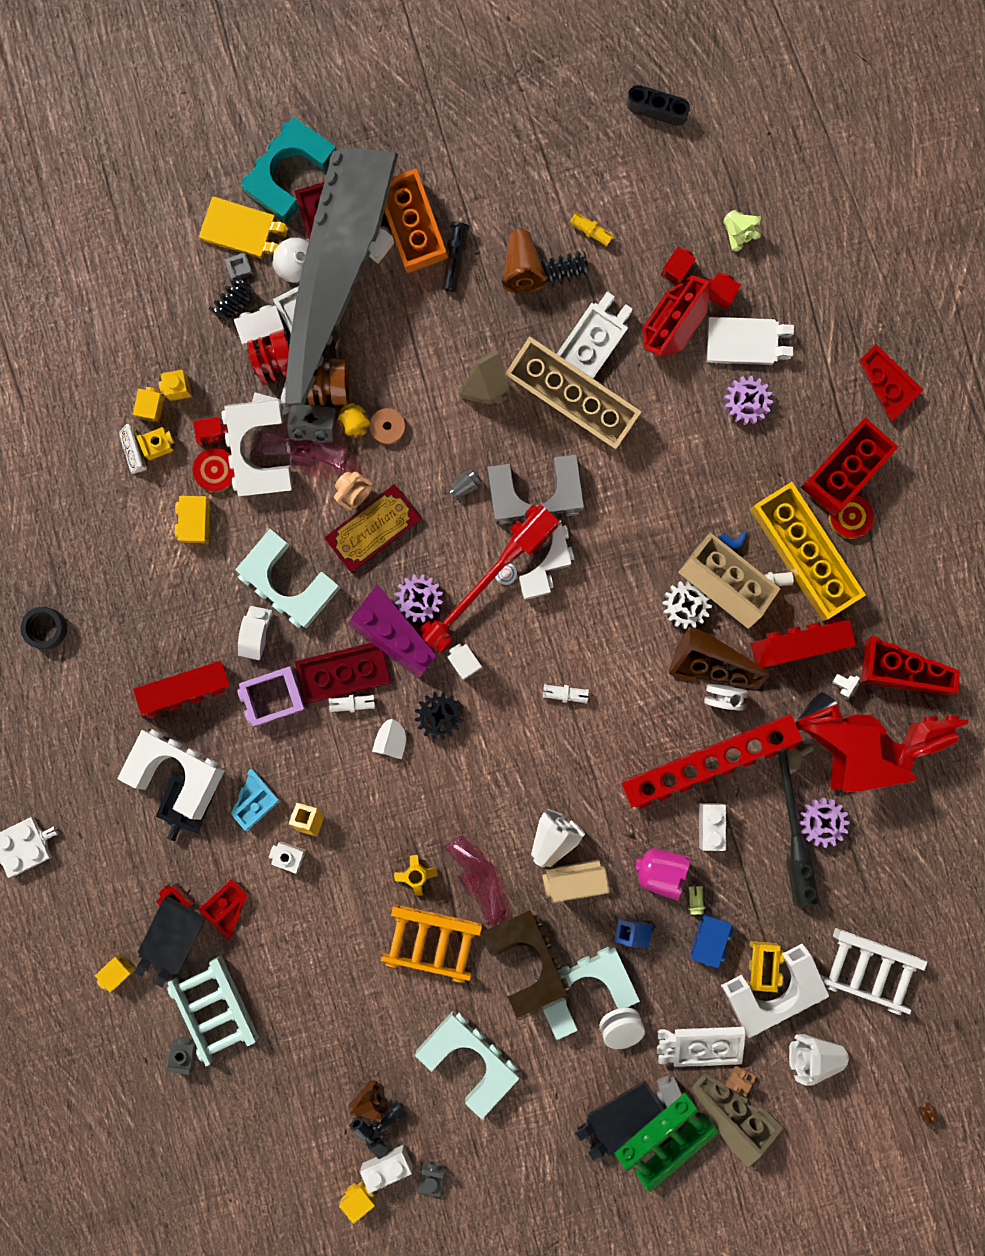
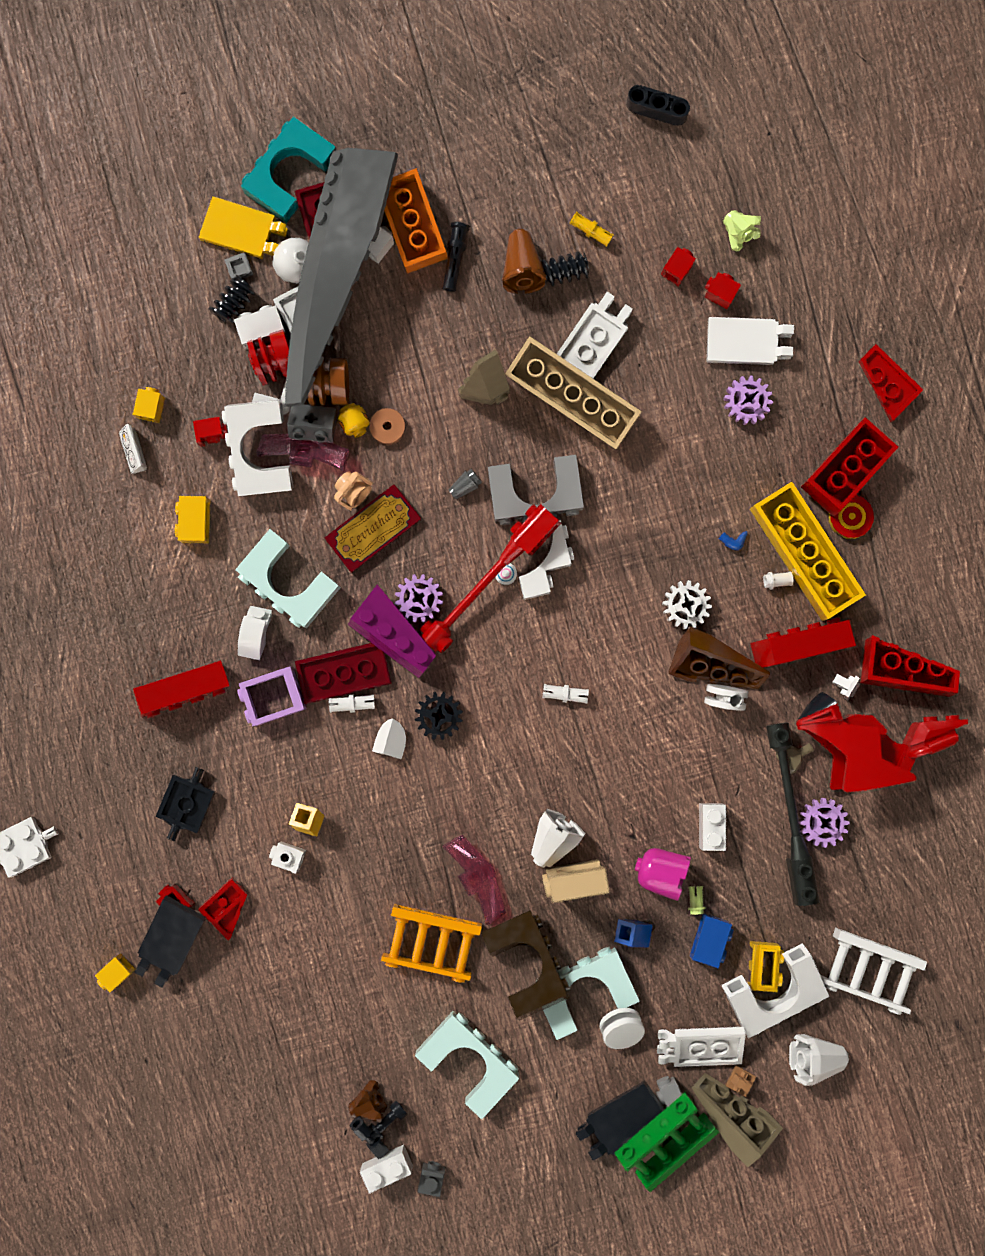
(28, 619): black tyre -> none
(163, 447): yellow brick -> none
(175, 385): yellow brick -> none
(188, 1049): dark grey brick -> none
(200, 774): white arch -> none
(213, 470): red tile -> none
(236, 1010): light aqua fence -> none
(254, 801): medium azure wing -> none
(357, 1201): yellow brick -> none
(415, 875): yellow rock -> none
(464, 661): white brick -> none
(634, 785): red brick -> none
(676, 317): red wedge -> none
(729, 580): tan brick -> none
(928, 1114): reddish brown bush -> none

